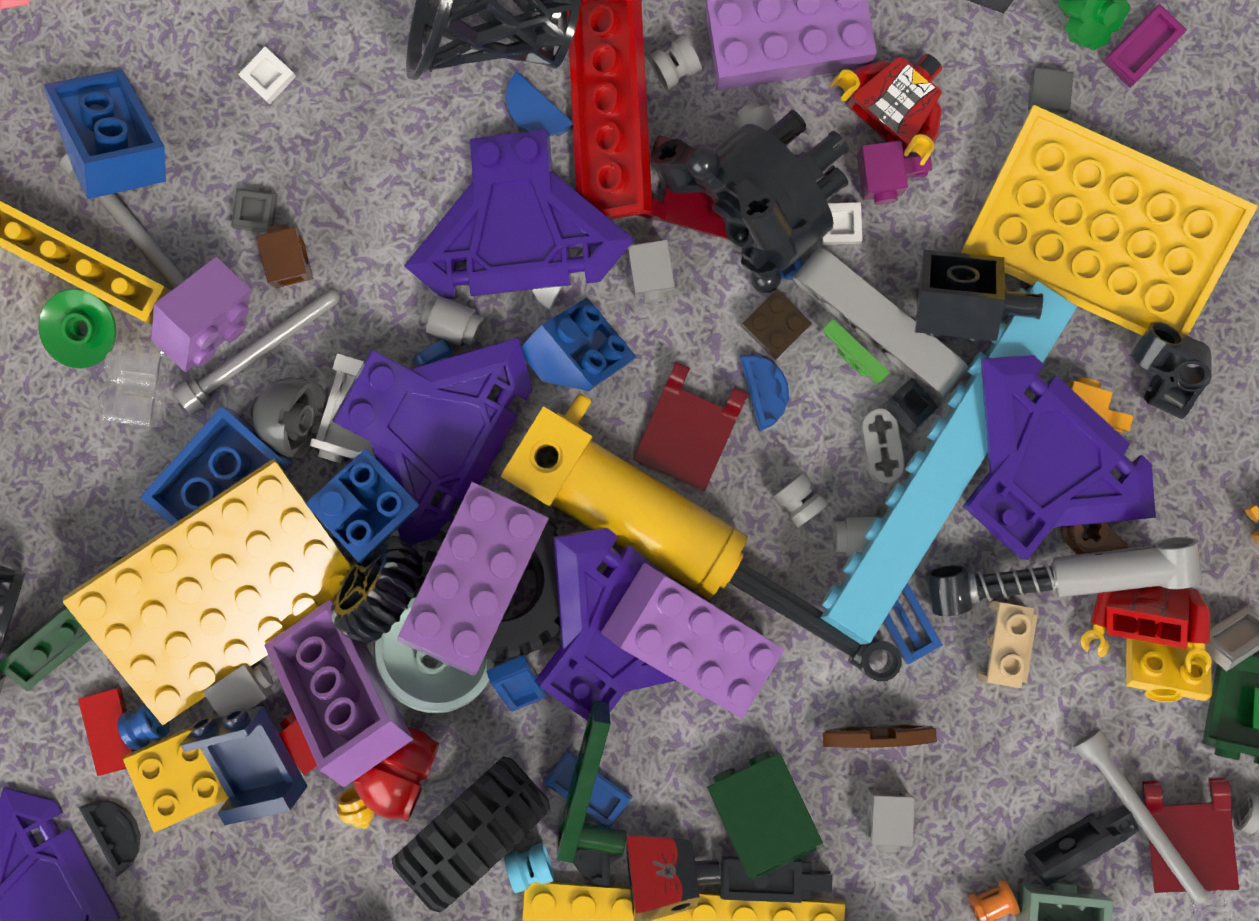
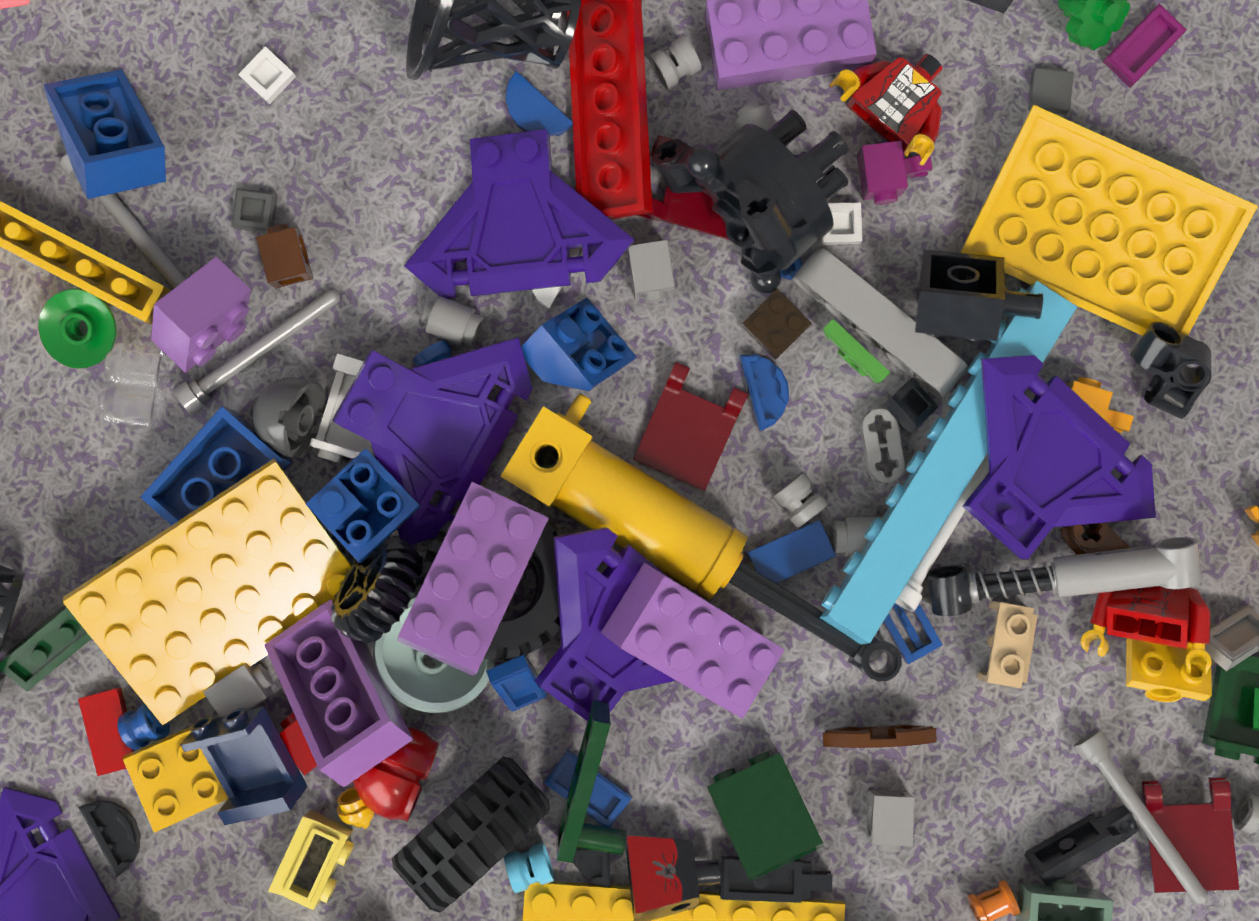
(310, 825): none -> light yellow window
(792, 553): none -> blue tile
(910, 595): none -> white piece

